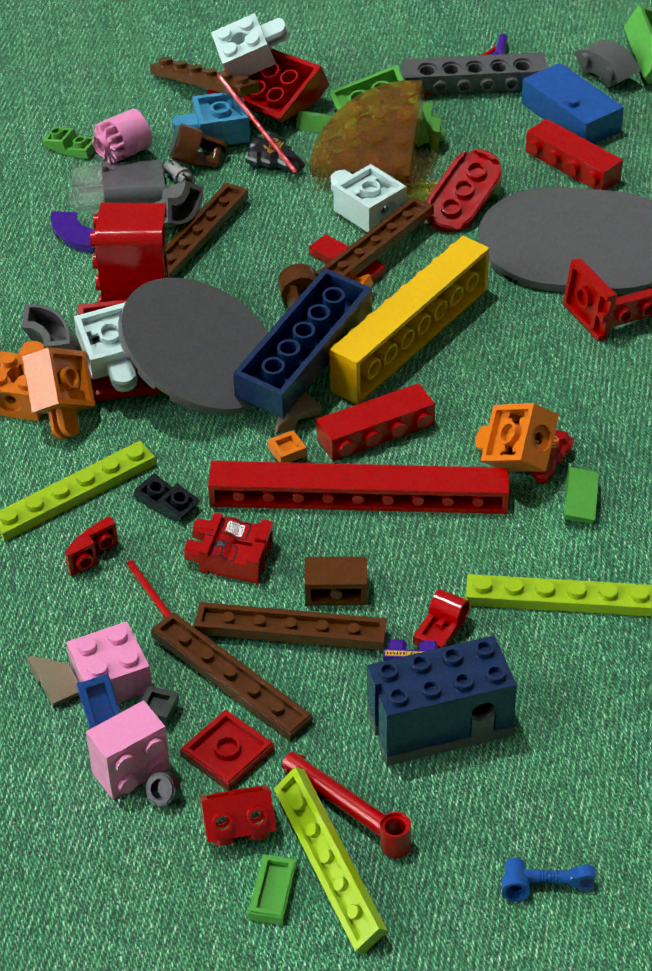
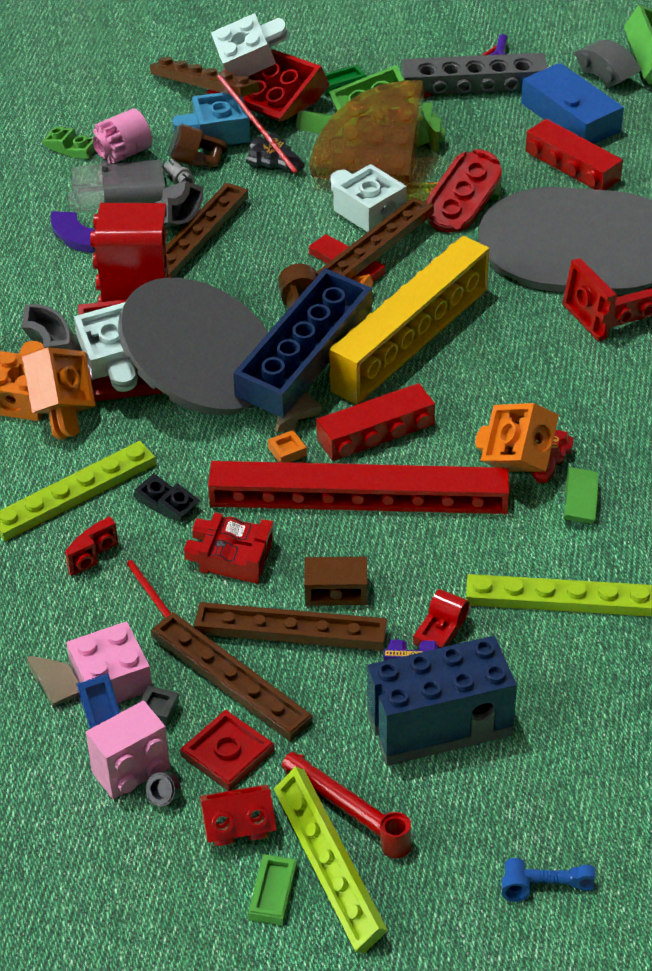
(343, 77): none -> green tile

